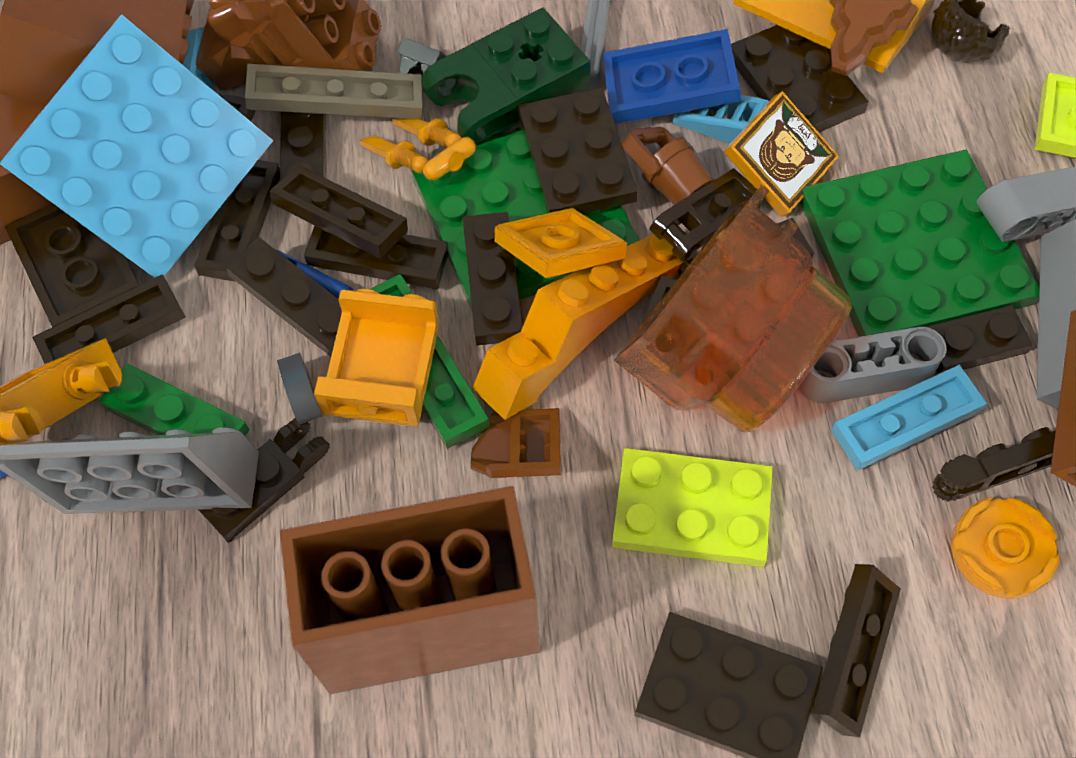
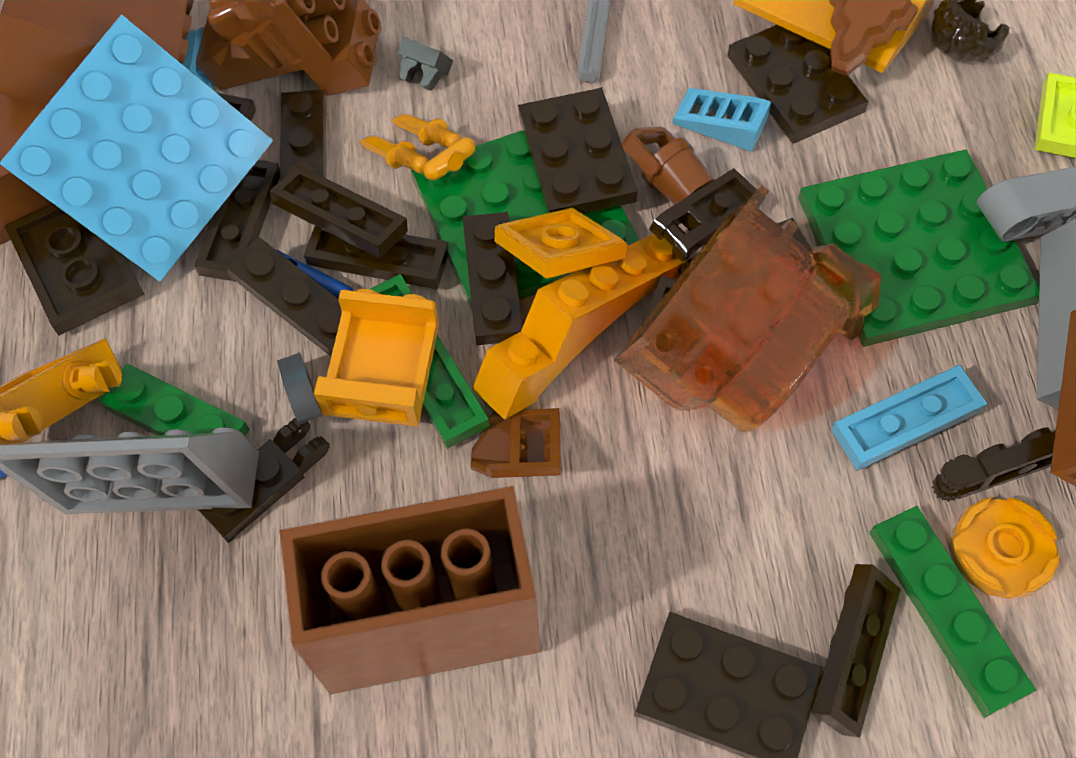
(119, 320): dark brown plate -> none
(333, 91): dark tan plate -> none
(504, 69): dark green brick -> none
(671, 76): blue plate -> none
(693, 507): neon yellow plate -> none
(781, 153): tile -> none
(853, 278): none -> clear orange plate
(875, 364): light grey beam -> none
(951, 612): none -> green plate
(982, 338): dark brown plate -> none

